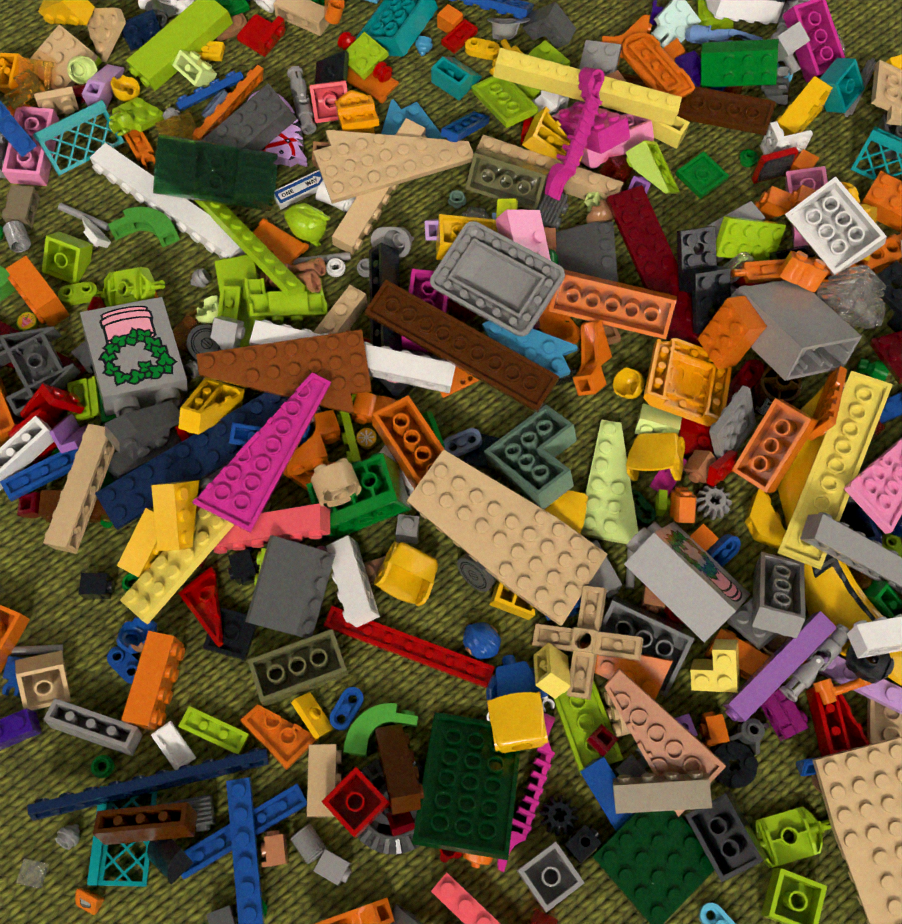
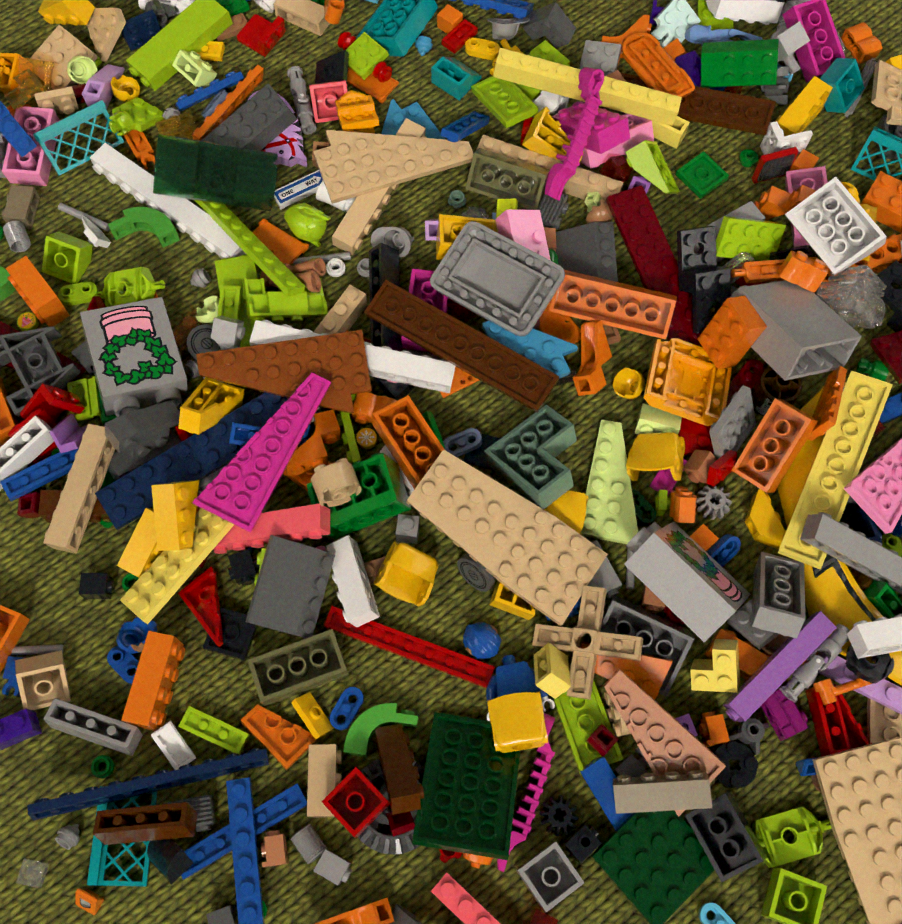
(861, 42): none -> orange brick

